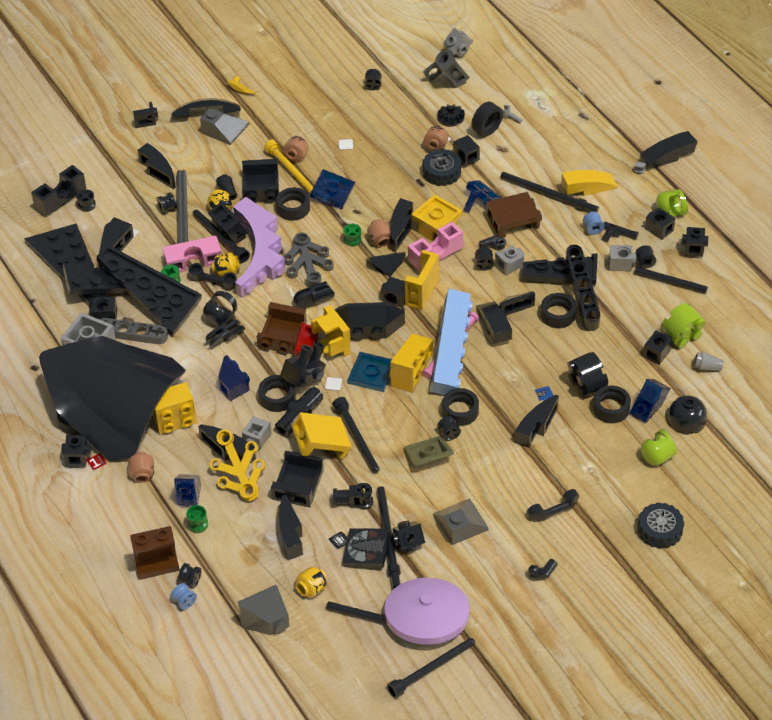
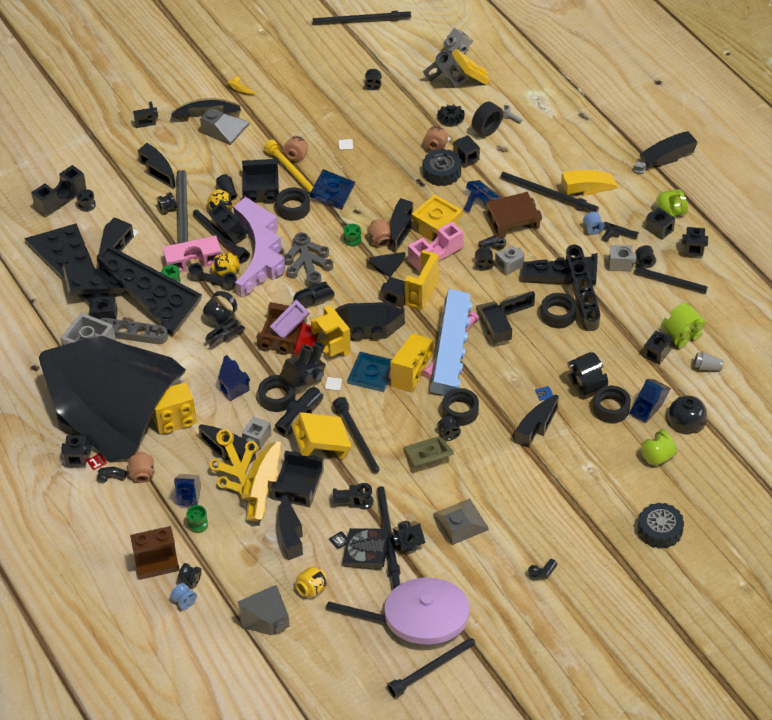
(103, 473): none -> black arm
(261, 473): none -> yellow slope
(290, 319): none -> lavender tile
(394, 15): none -> black bar
(471, 68): none -> yellow wing
(537, 513): black bar -> none

